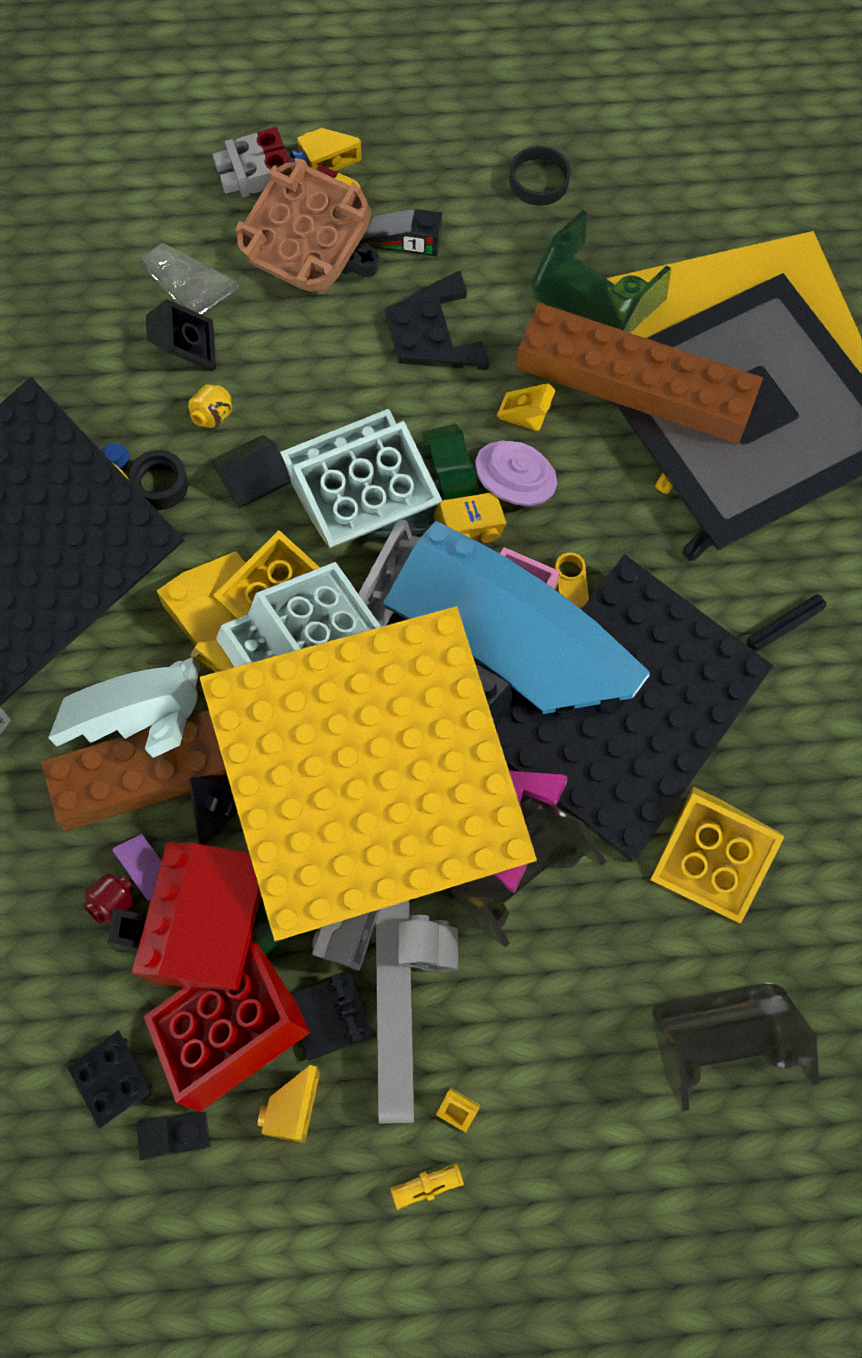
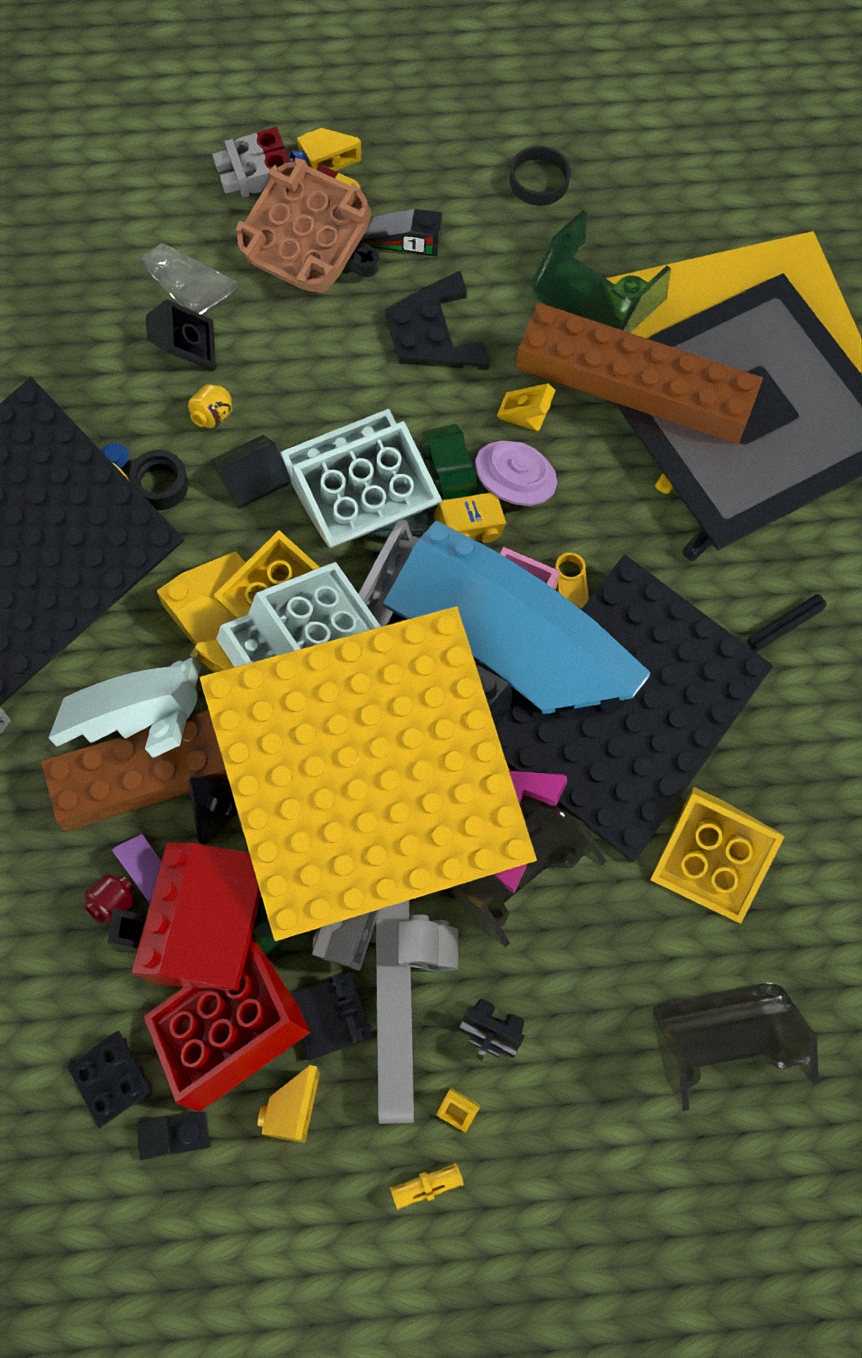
(490, 1034): none -> black hips

